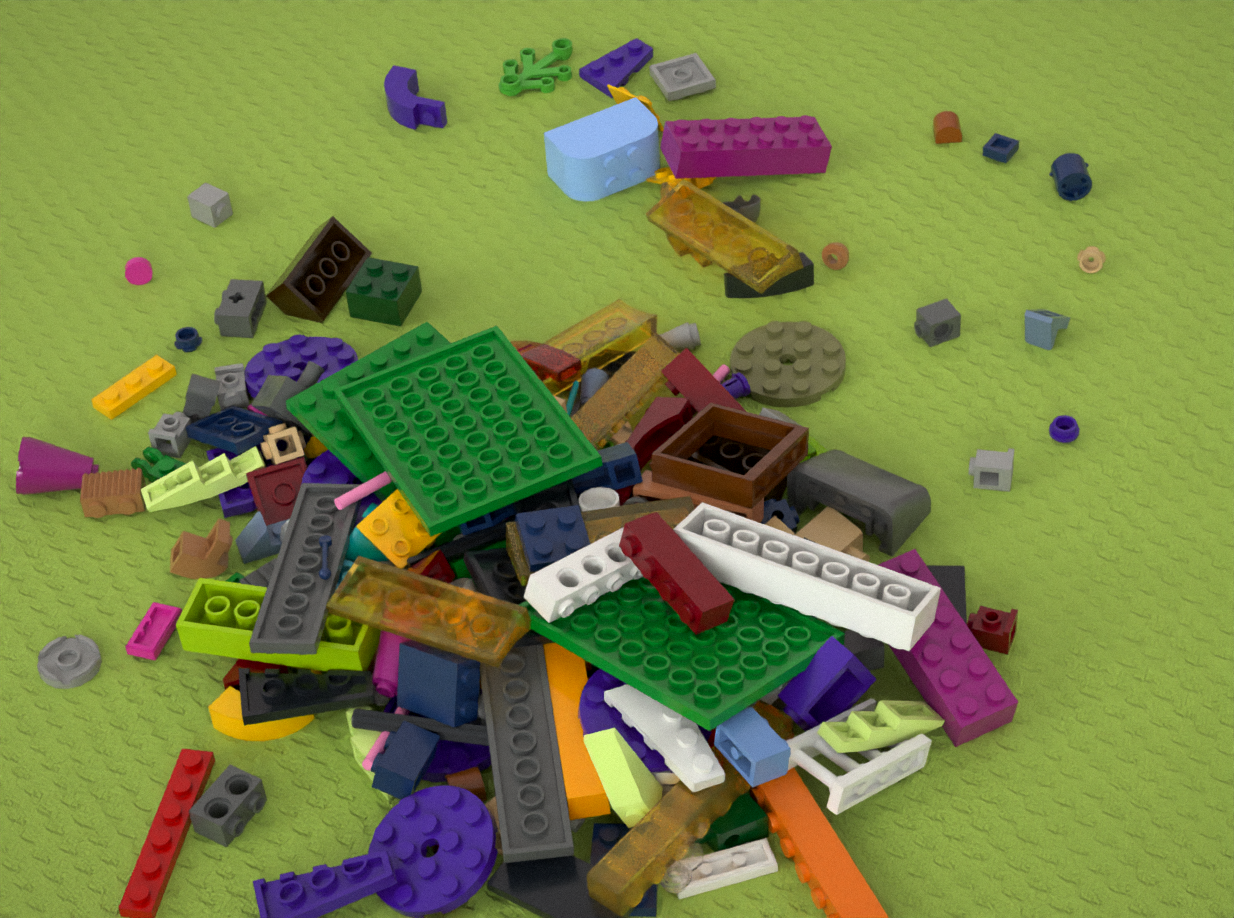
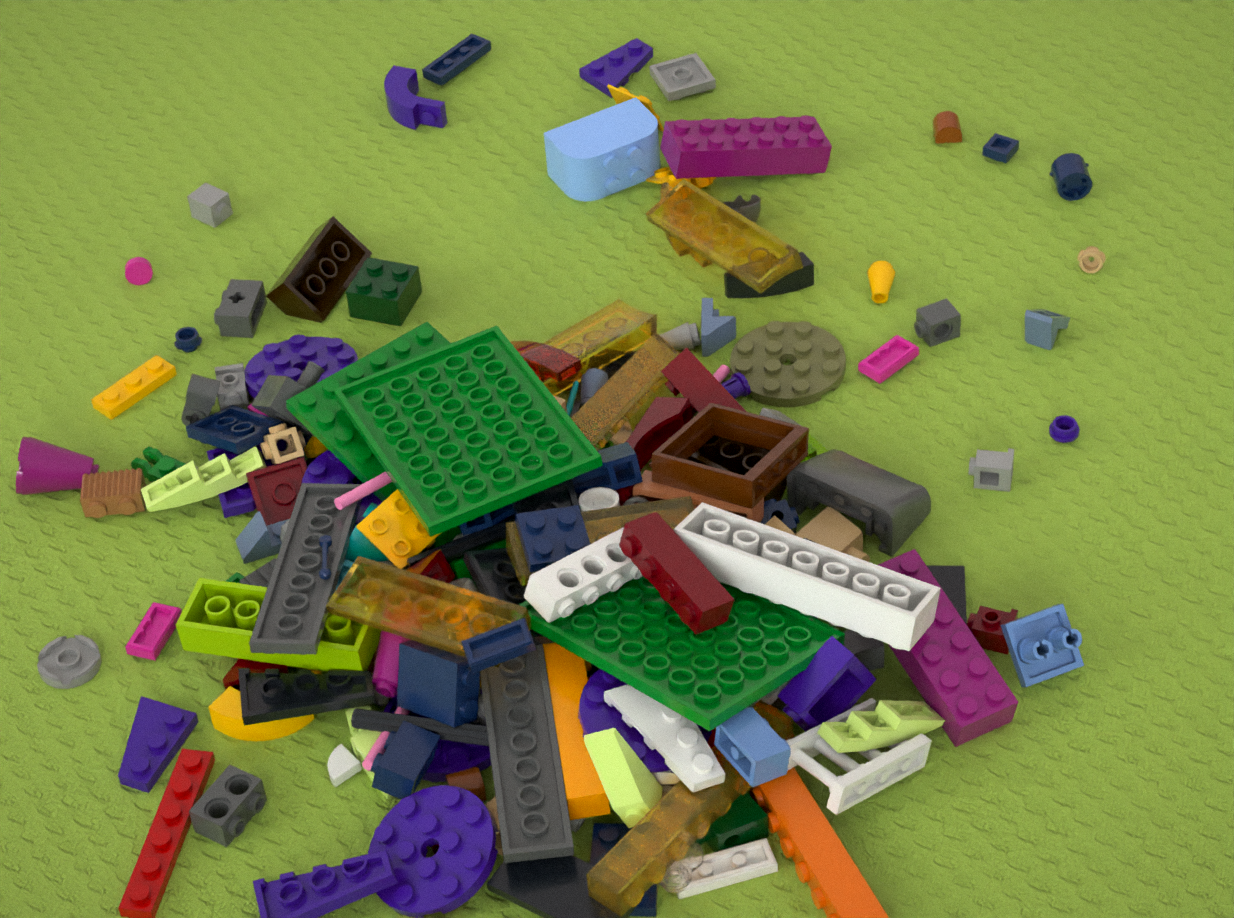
(153, 742): none -> dark purple wing
(174, 429): light grey brick -> none
(200, 556): medium nougat brick -> none
(342, 765): none -> white tile
(456, 59): none -> dark blue plate
(498, 645): none -> dark blue tile
(512, 83): bright green plant -> none
(715, 329): none -> sand blue slope
(840, 251): medium nougat plate -> none
(880, 279): none -> yellow cone
(888, 359): none -> dark pink plate
(1043, 645): none -> medium blue plate

